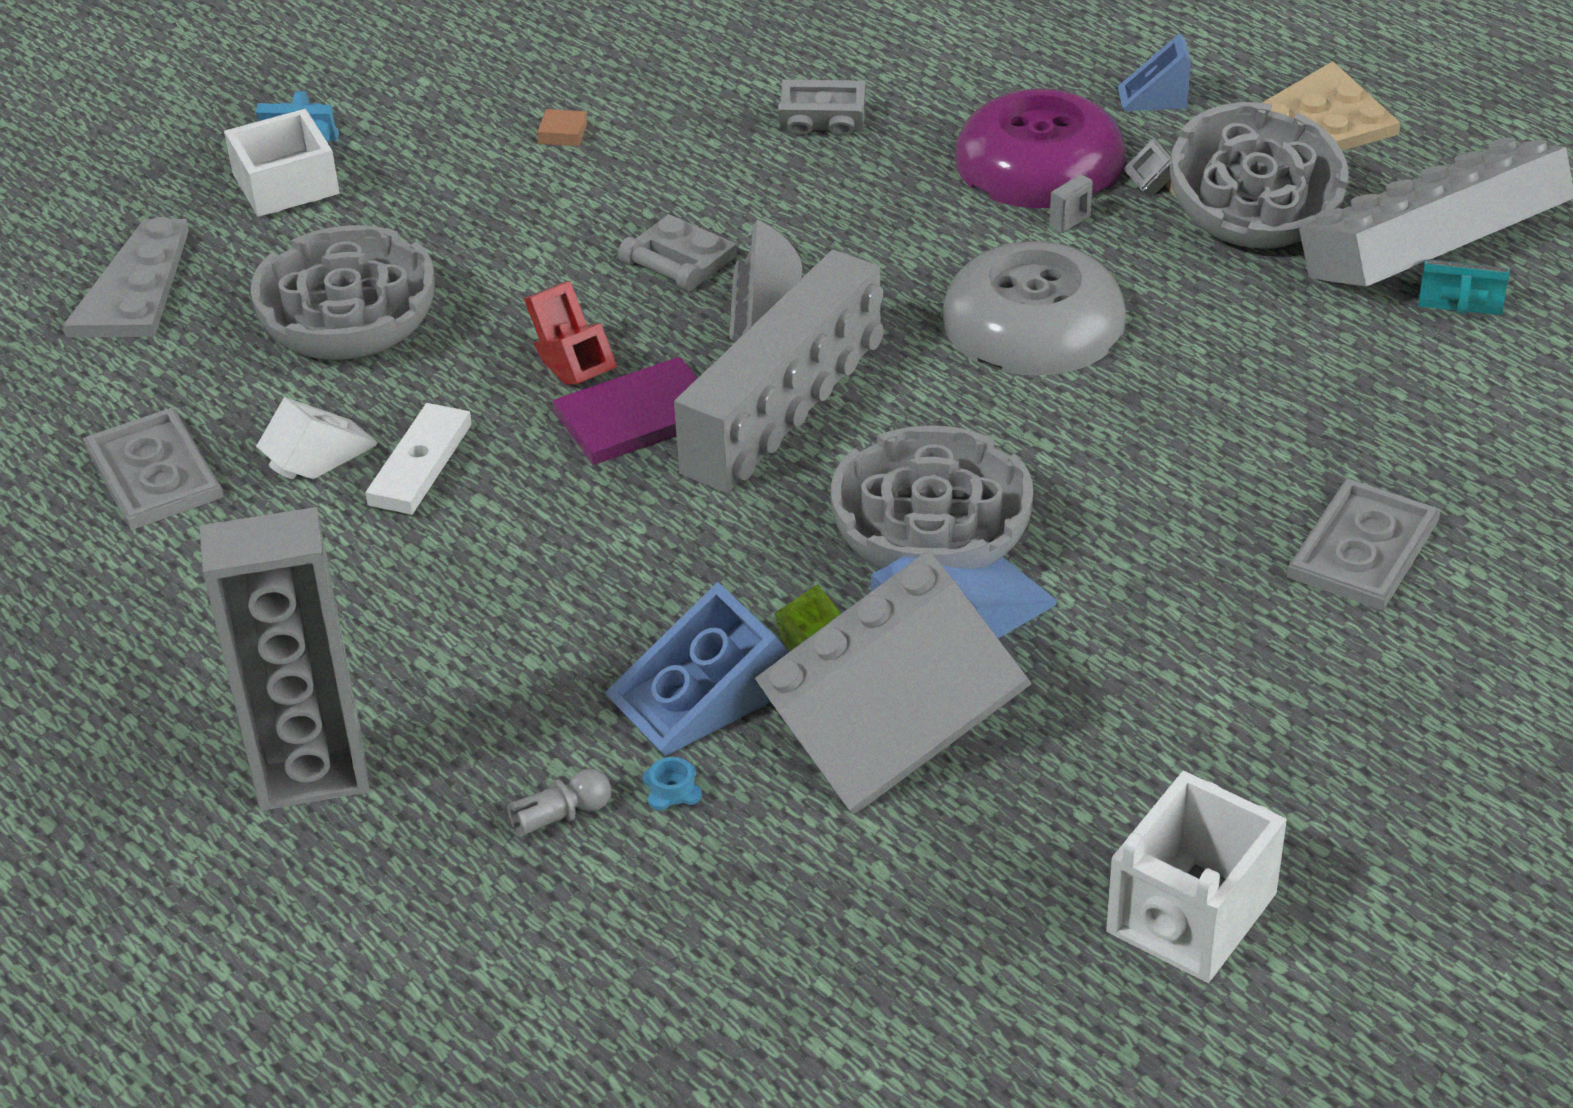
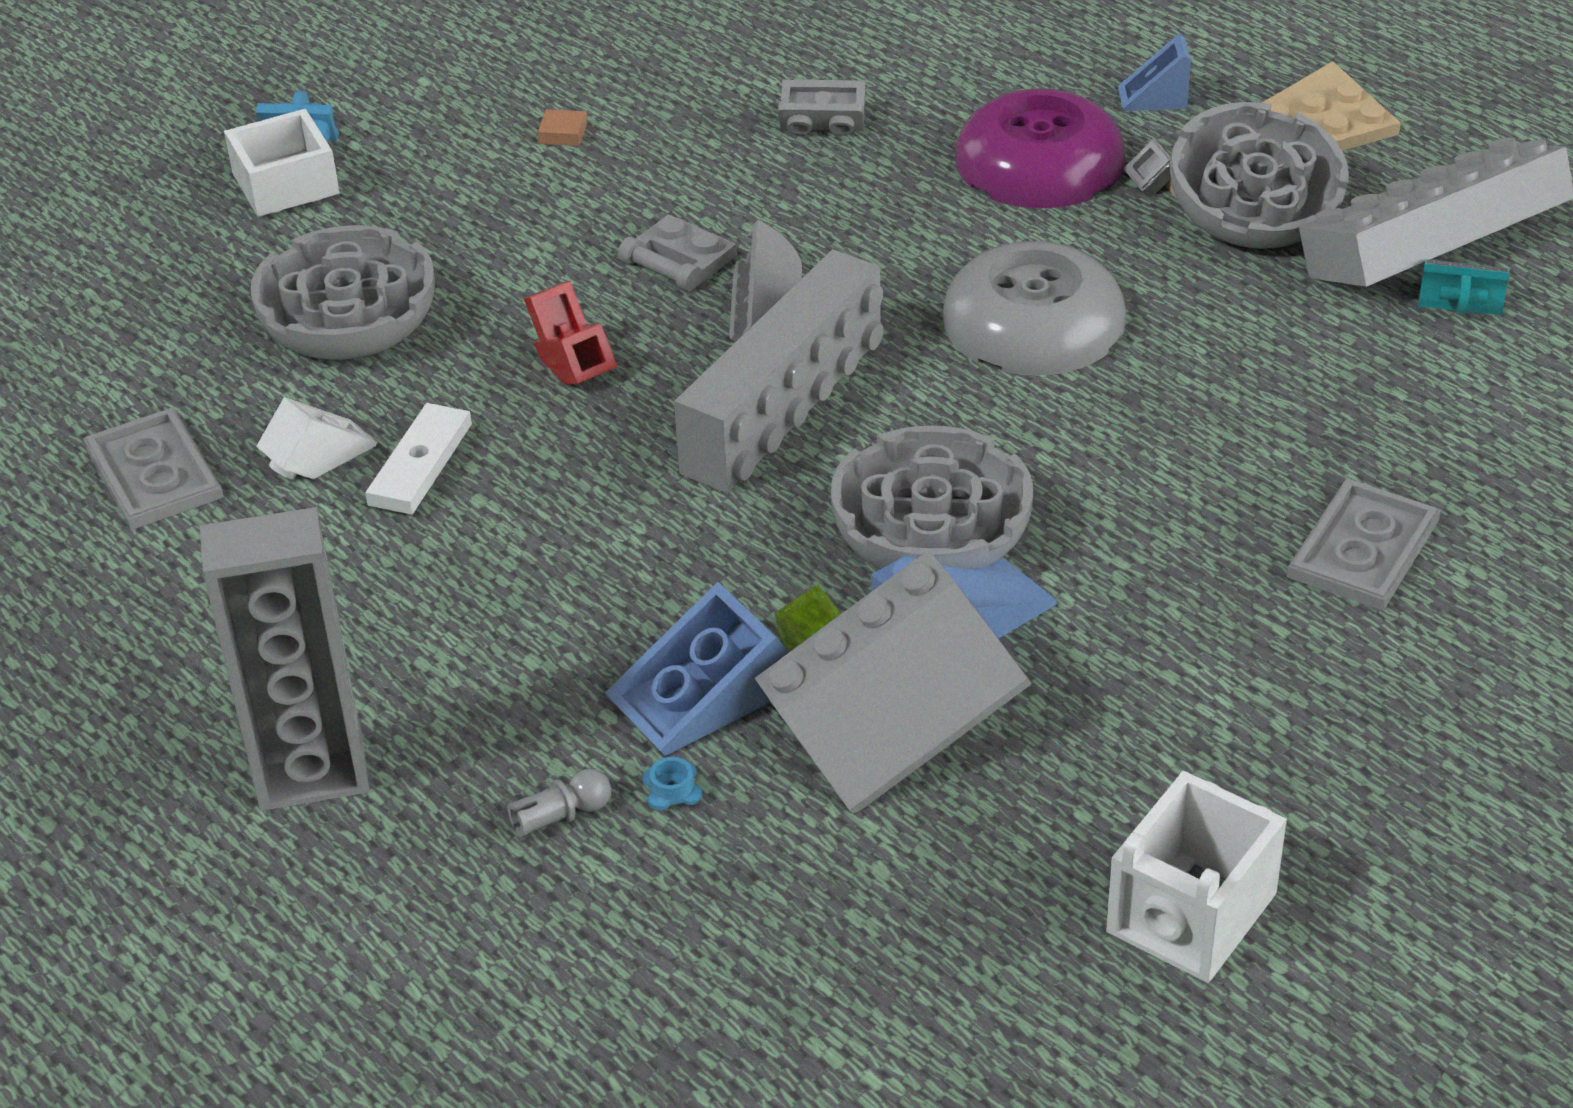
(134, 285): light grey wing -> none
(625, 410): magenta tile -> none
(1071, 203): light grey tile -> none

